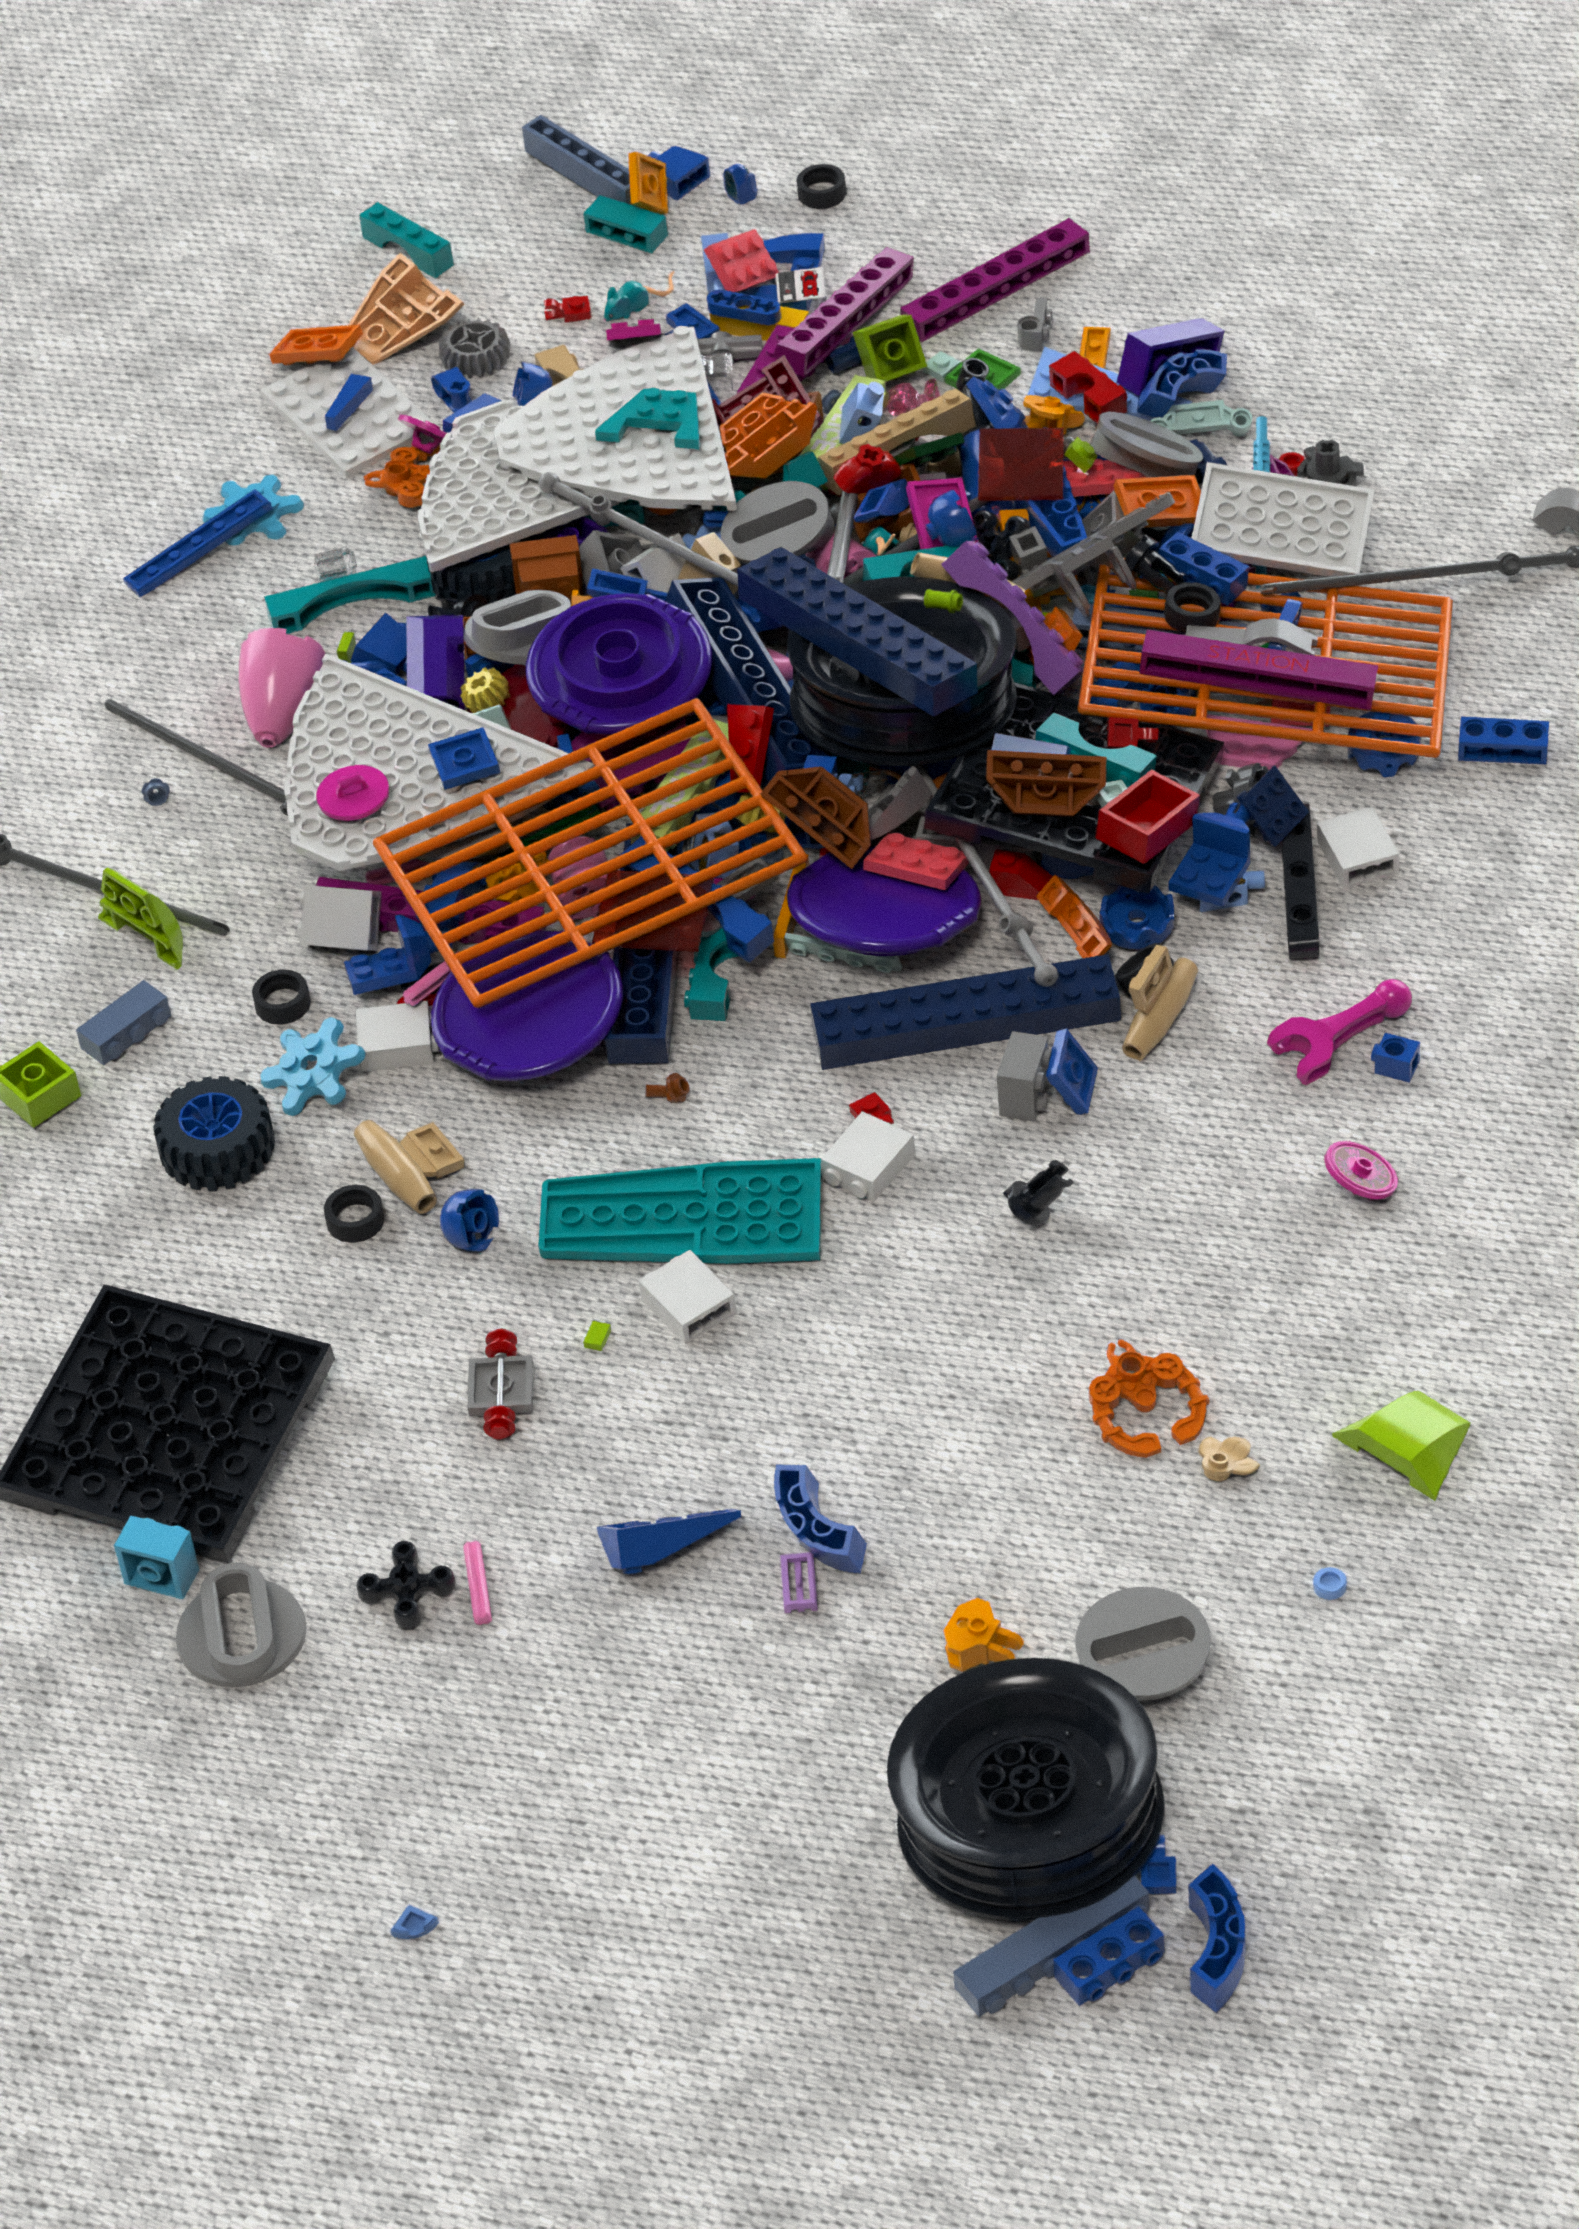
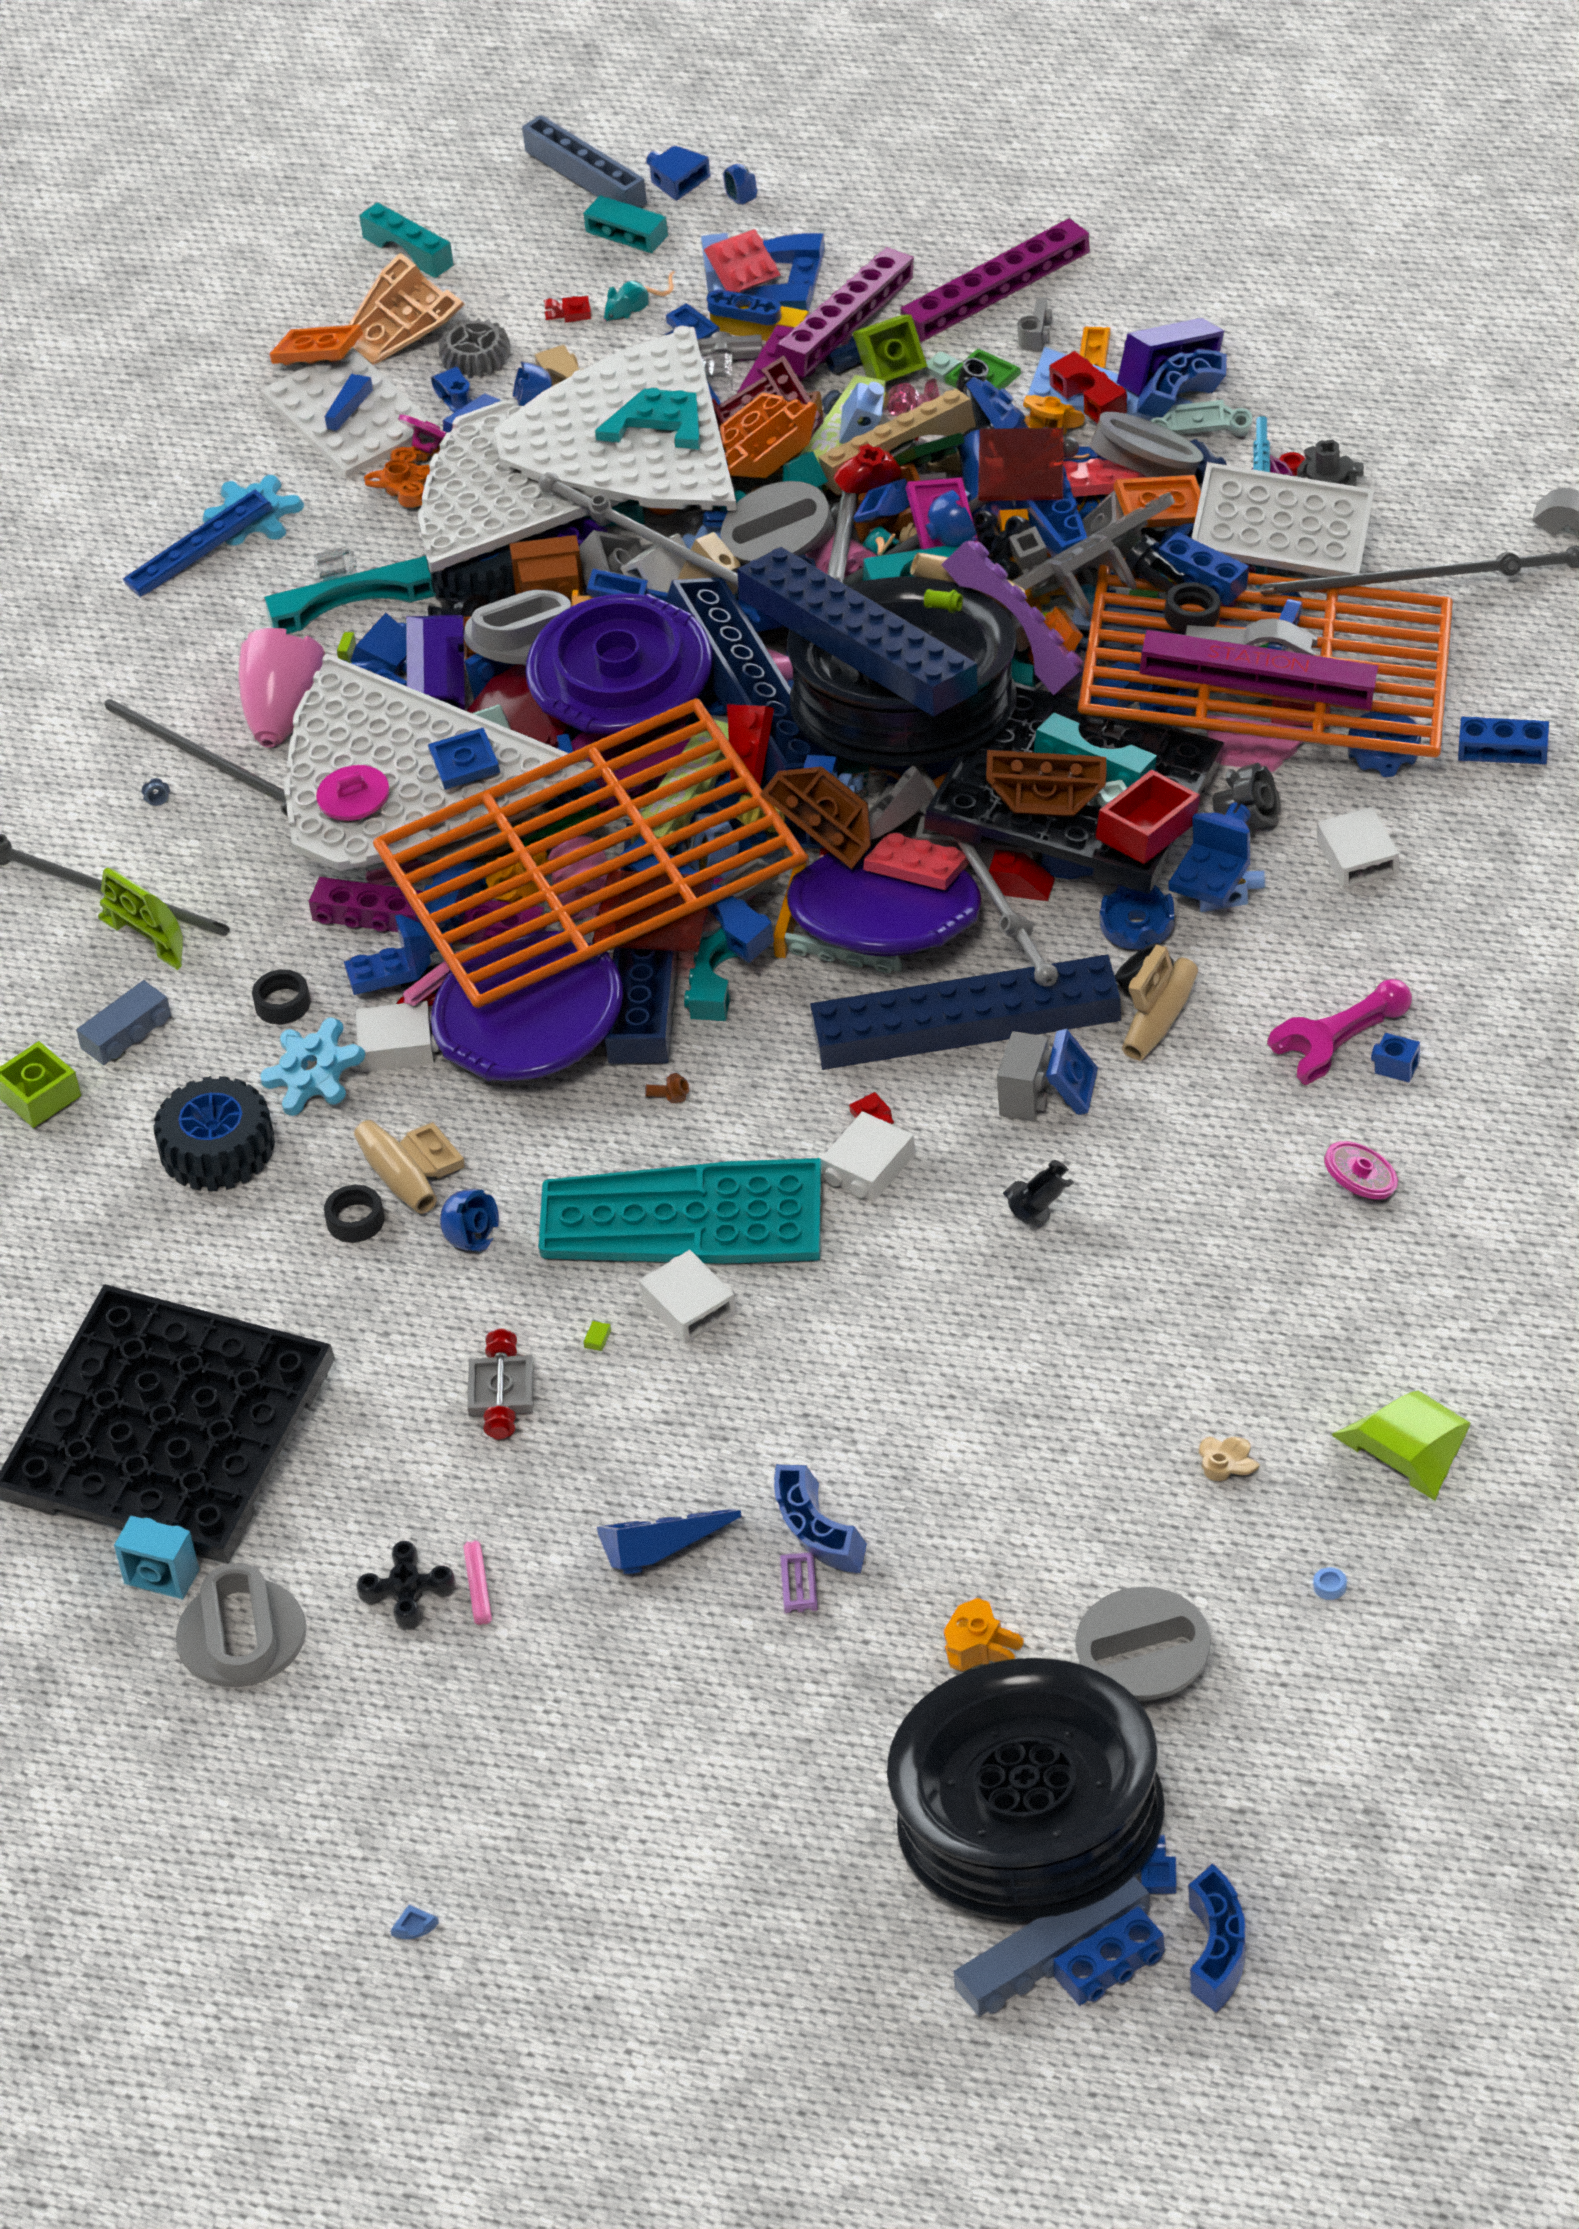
(339, 917): white brick -> none
(484, 690): light yellow gear -> none
(622, 331): dark pink plate -> none
(648, 183): light orange tile -> none
(800, 285): sticker -> none
(821, 198): black tyre -> none
(1017, 744): piece -> none
(1075, 917): orange slope -> none
(1081, 454): lime plate -> none
(1125, 732): red plate -> none
(1139, 1389): orange piece -> none
(1273, 806): dark blue hinge -> none
(1300, 891): black beam -> none

